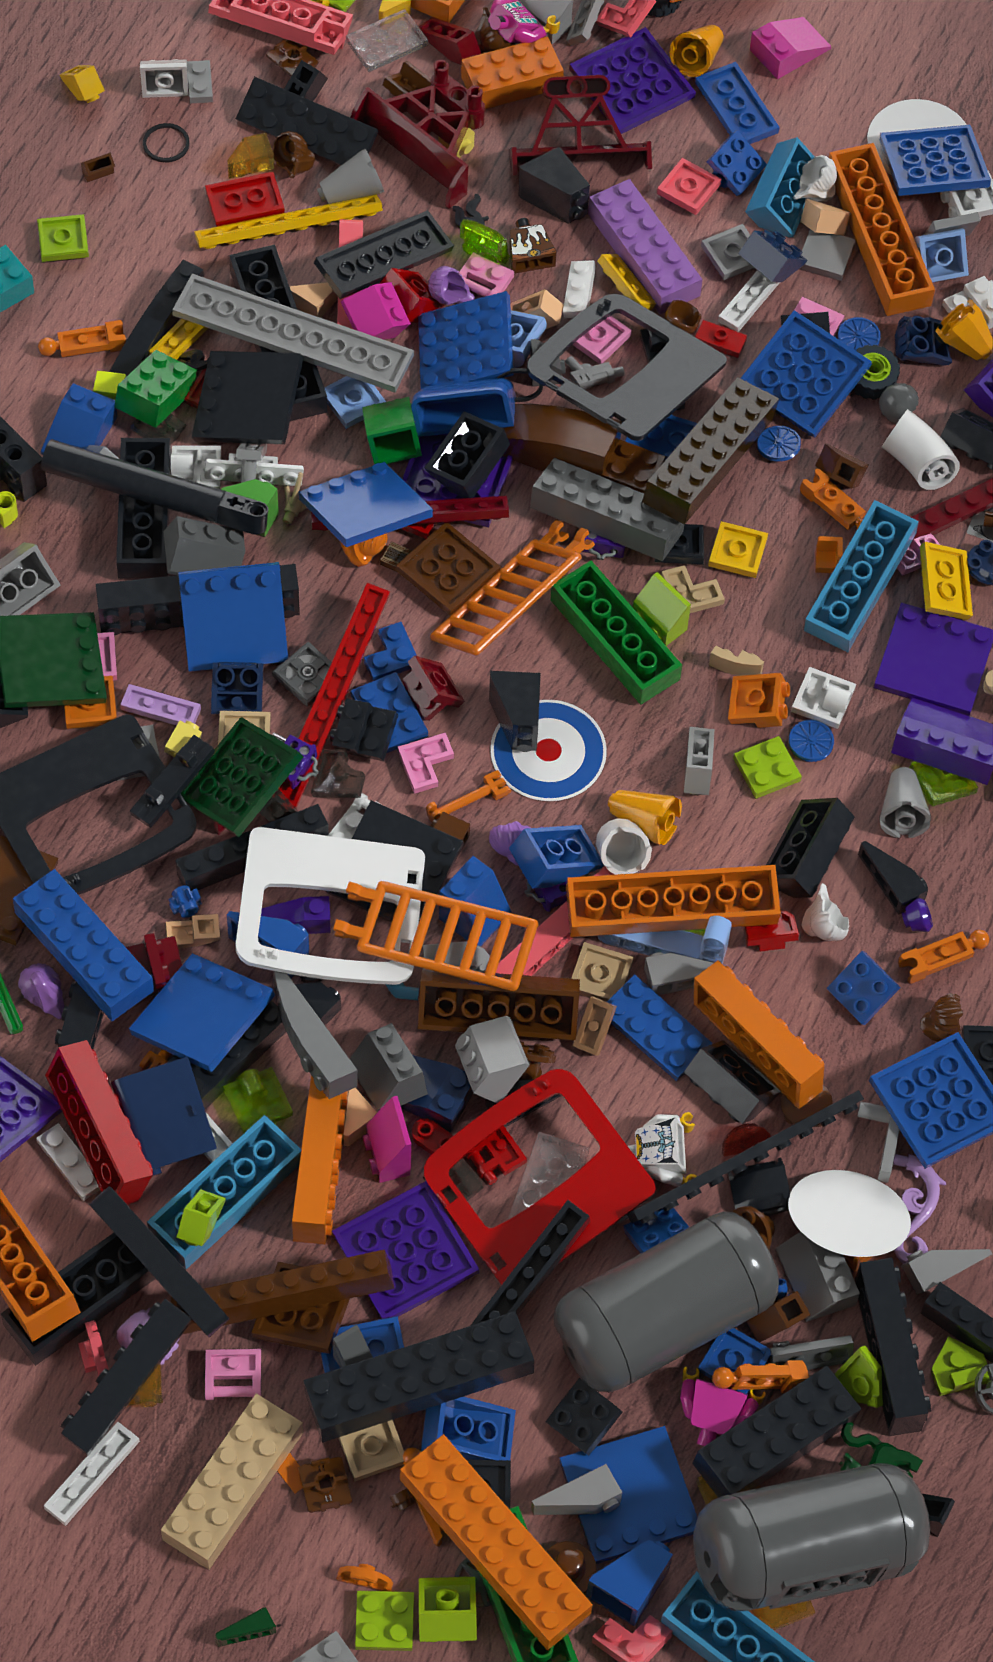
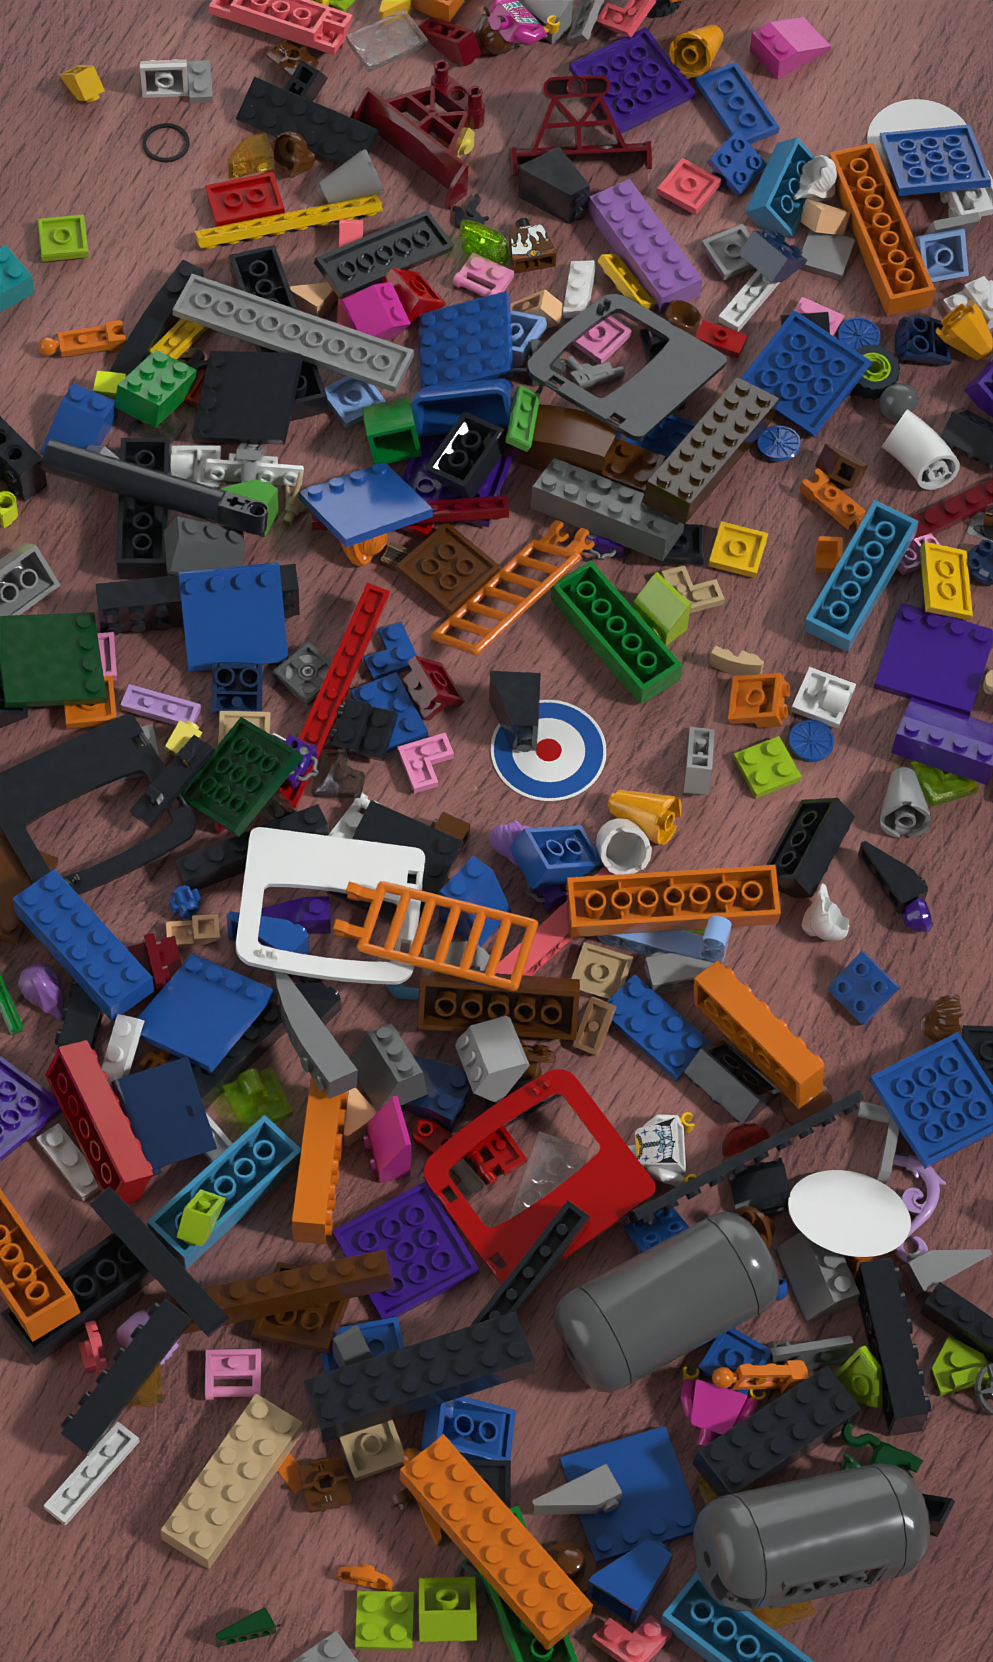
(96, 163): reddish brown piece -> none
(122, 1047): none -> white plate
(406, 80): reddish brown bracket -> none
(448, 286): medium lavender hair -> none
(490, 787): orange hinge -> none
(512, 71): orange brick -> none
(523, 418): none -> bright green tile
(584, 1416): black plate -> none
(772, 936): red plate -> none
(778, 1317): reddish brown slope -> none
(942, 954): orange plate -> none

